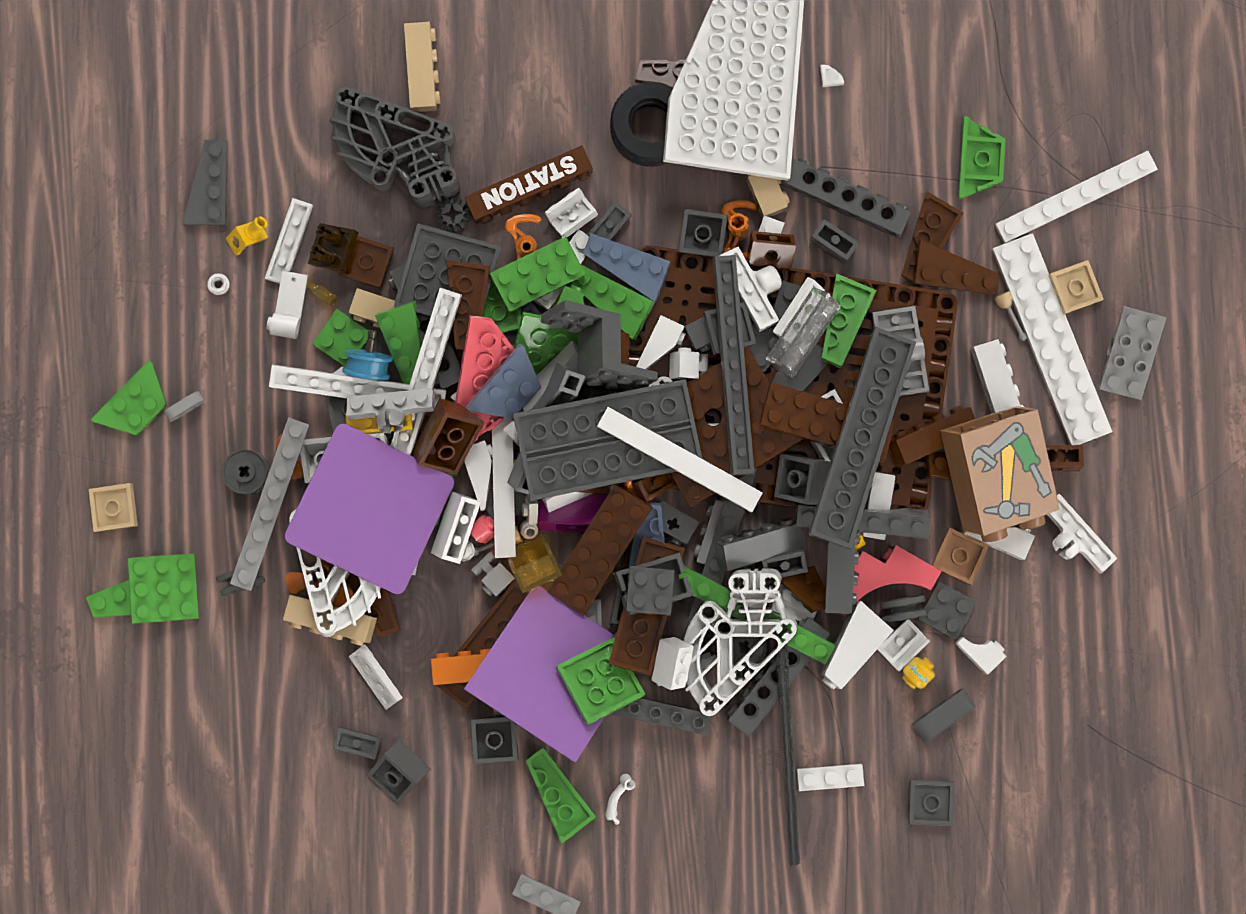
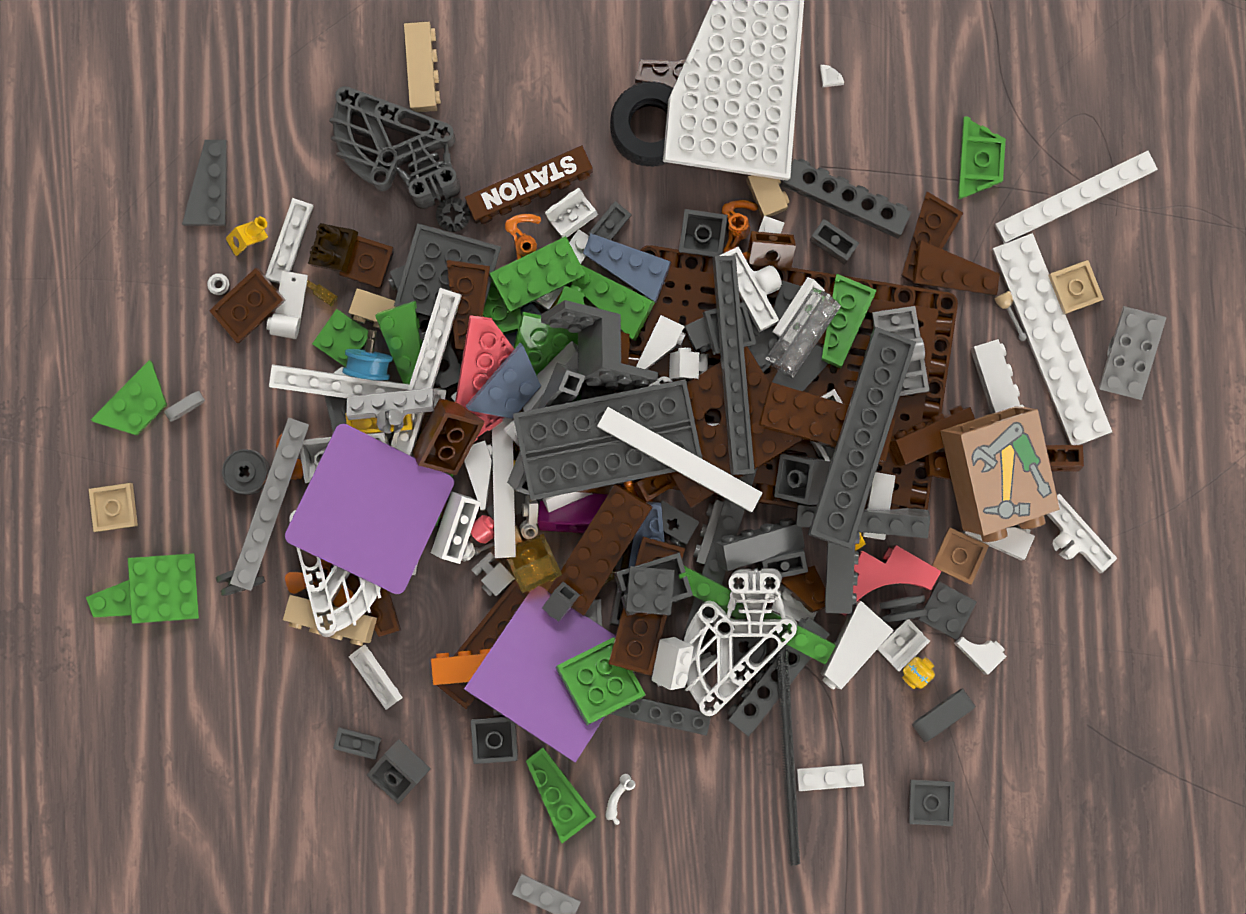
(247, 305): none -> reddish brown plate
(560, 601): none -> dark grey brick

